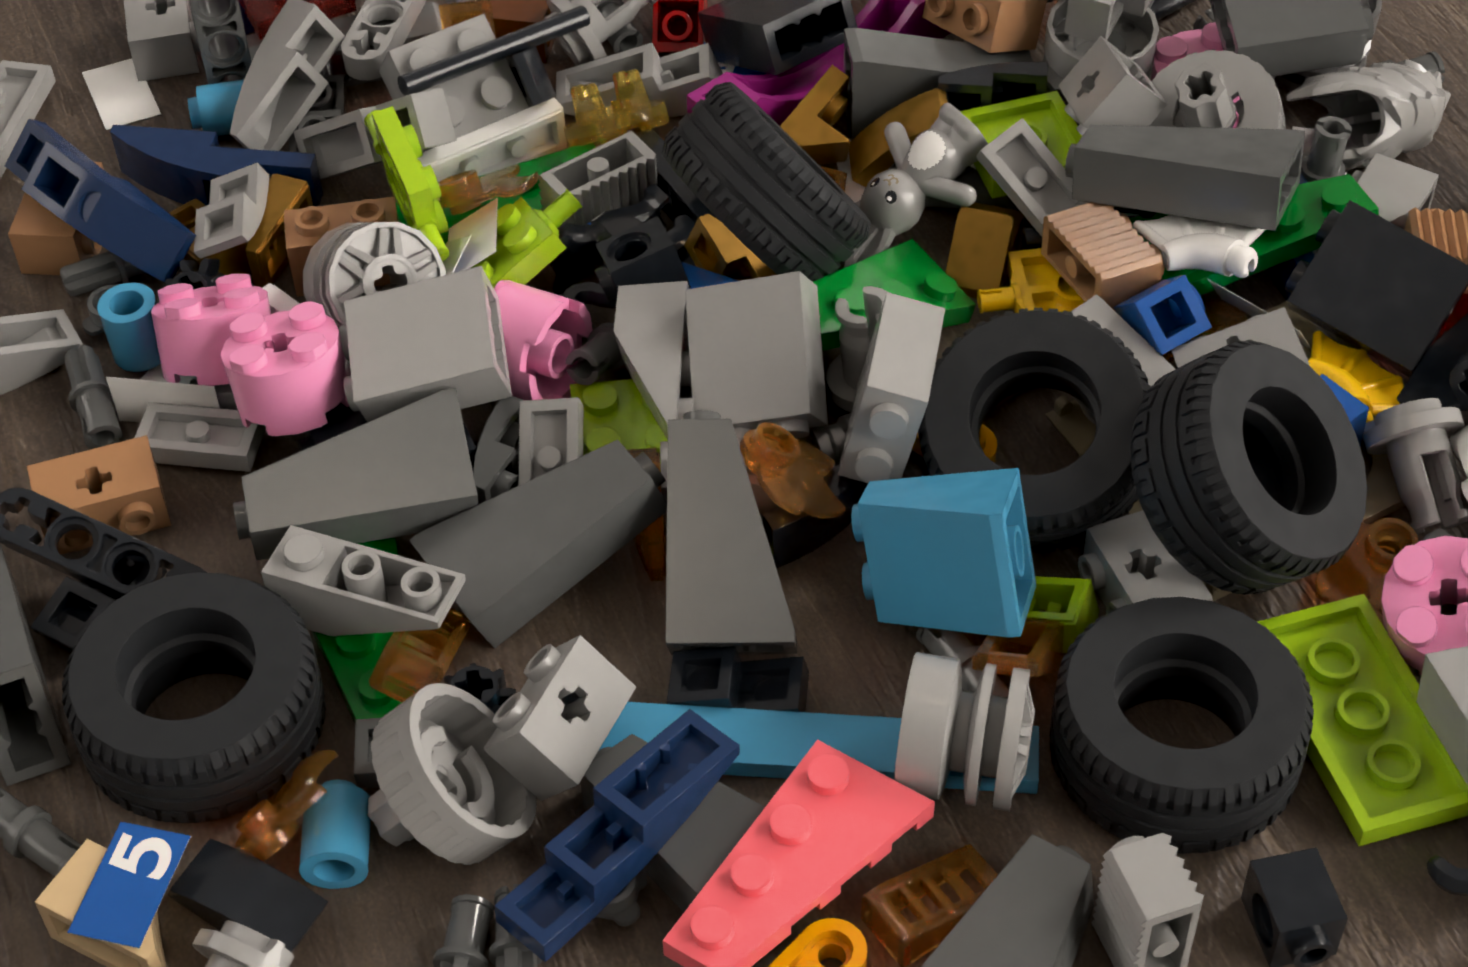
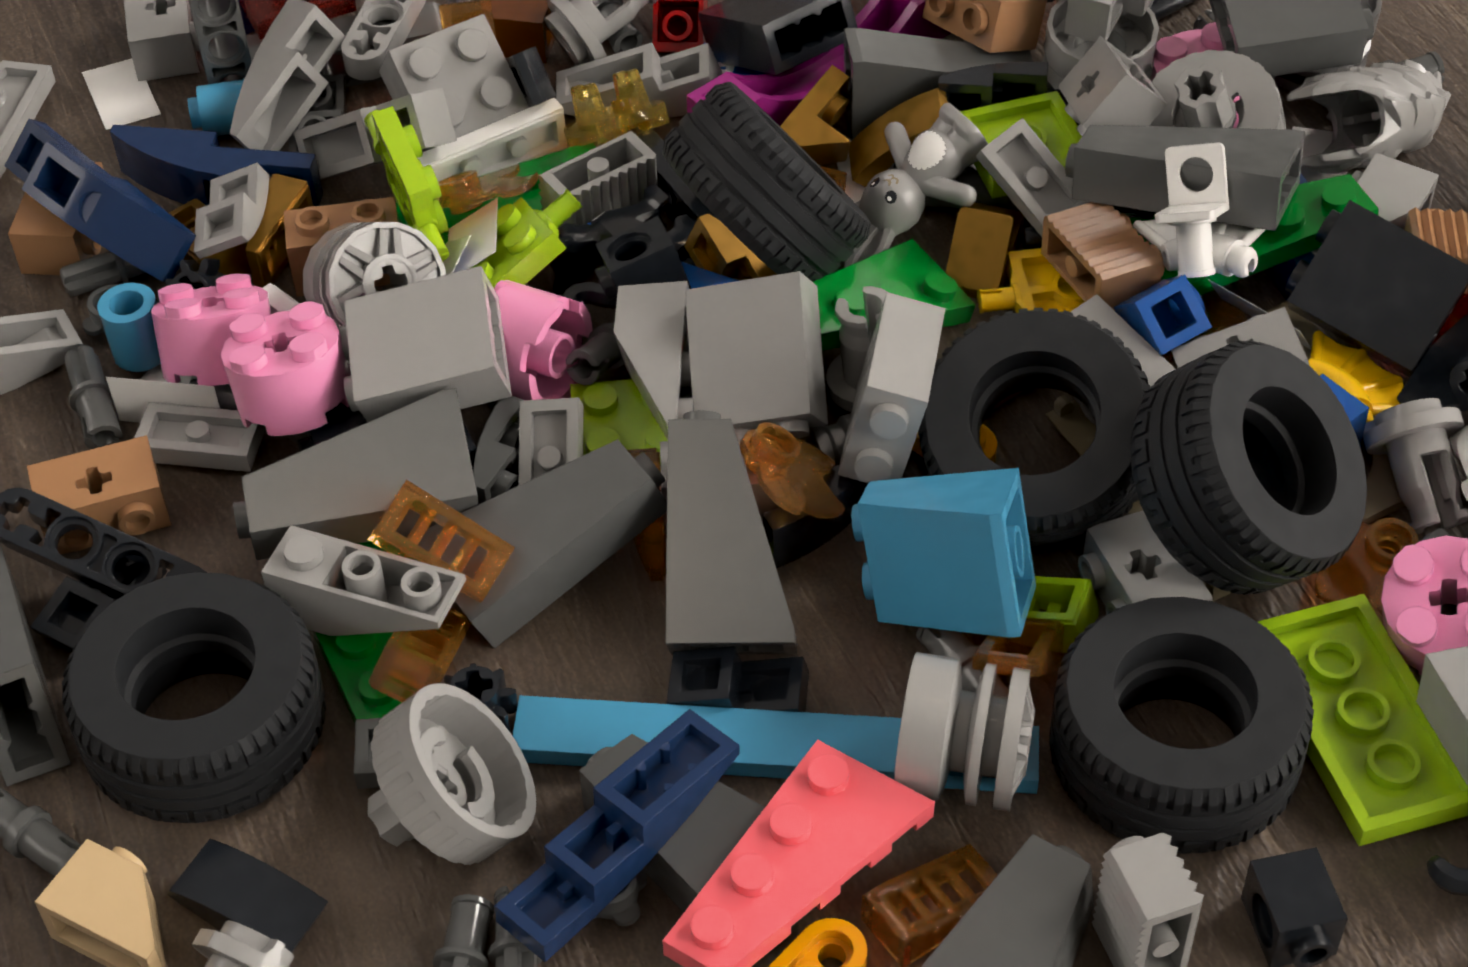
(129, 885): blue sticker -> none
(274, 821): clear orange plate -> none
(336, 837): dark azure brick -> none
(432, 509): none -> clear orange slope
(493, 51): black bar -> none
(558, 717): light grey brick -> none
(1195, 210): none -> white bracket
(1327, 149): dark grey axle -> none

